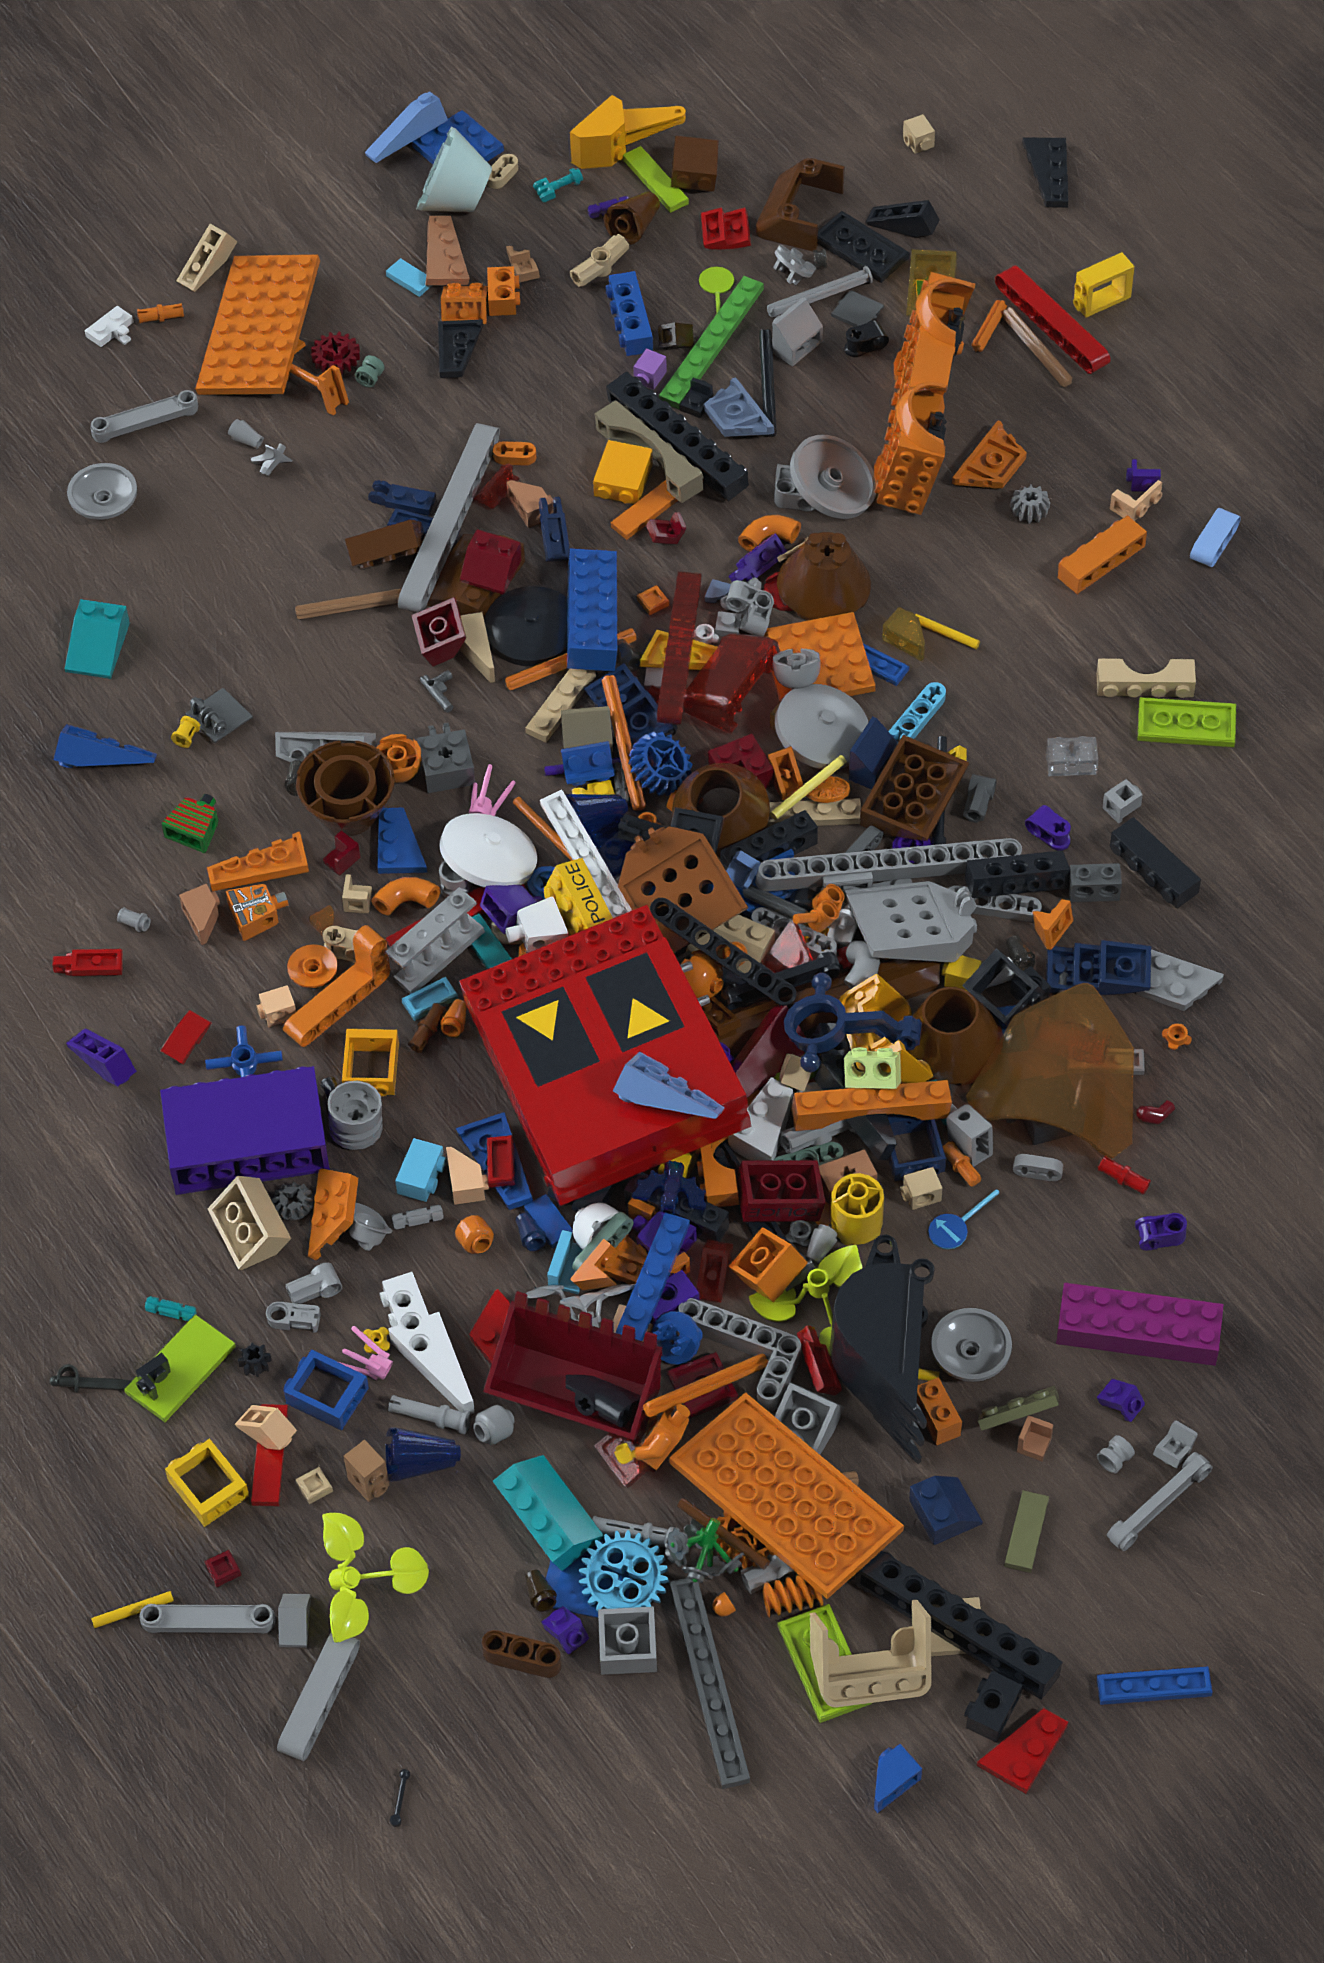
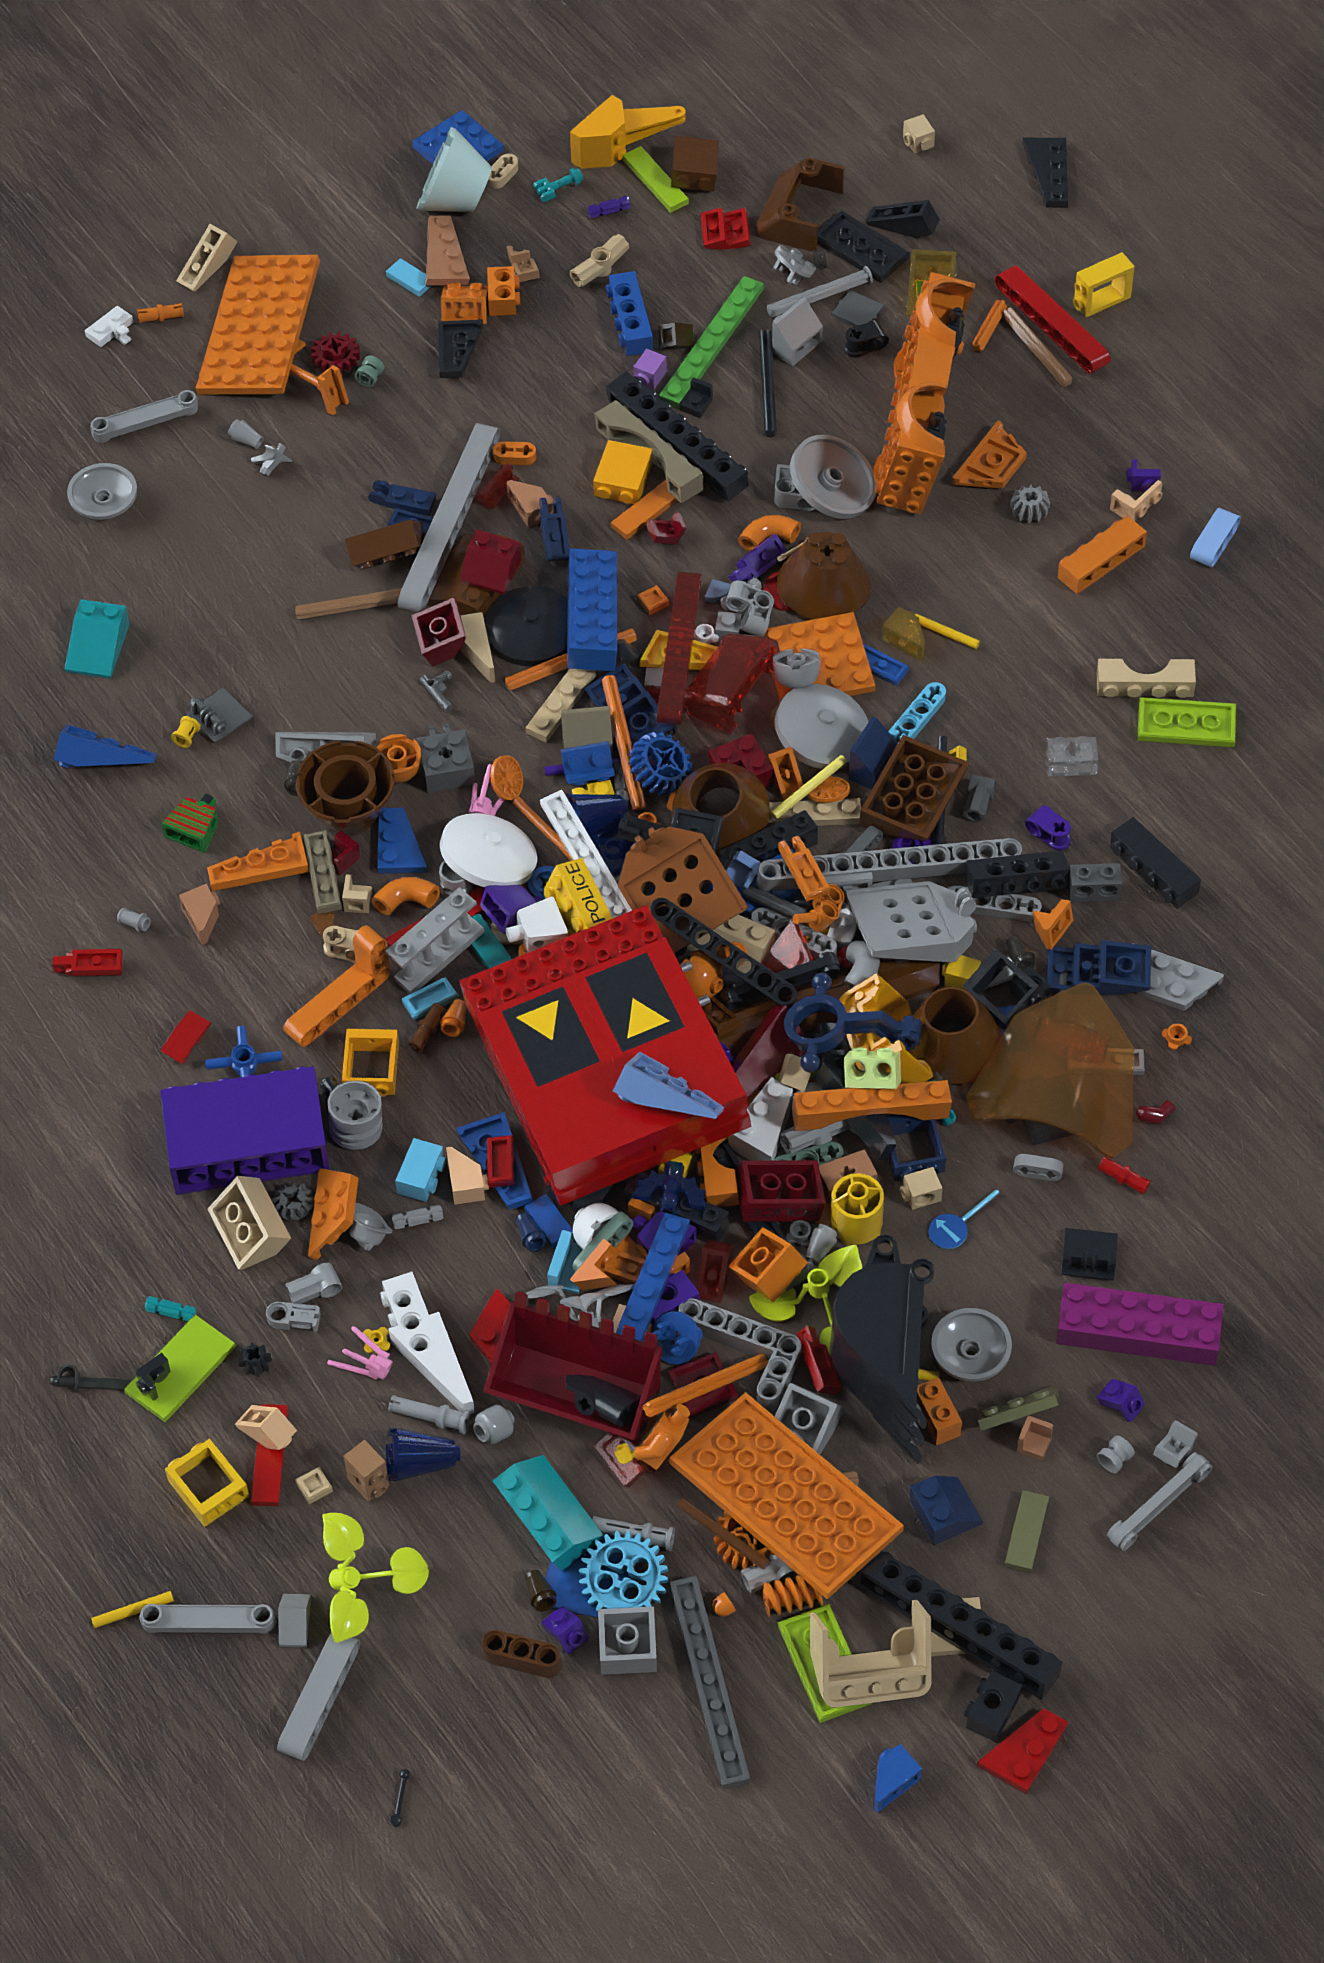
(102, 1056): dark purple slope -> none
(222, 1568): dark red tile -> none
(255, 909): orange torso -> none
(276, 1006): light nougat brick -> none
(310, 958): orange dish -> none
(322, 872): none -> dark tan tile
(347, 1403): blue window -> none
(416, 120): medium blue wedge -> none
(474, 1234): orange head -> none
(506, 777): none -> orange wheel
(632, 216): reddish brown cone -> none
(703, 1539): dark grey plant -> none
(716, 281): lime piece -> none
(737, 413): sand blue wing -> none
(804, 869): none -> orange hinge
(961, 1164): orange axle -> none
(970, 1133): light grey torso -> none
(1089, 1254): none -> black hinge
(1122, 800): light grey brick -> none
(1154, 1685): blue tile -> none
(1159, 1231): dark purple piece -> none

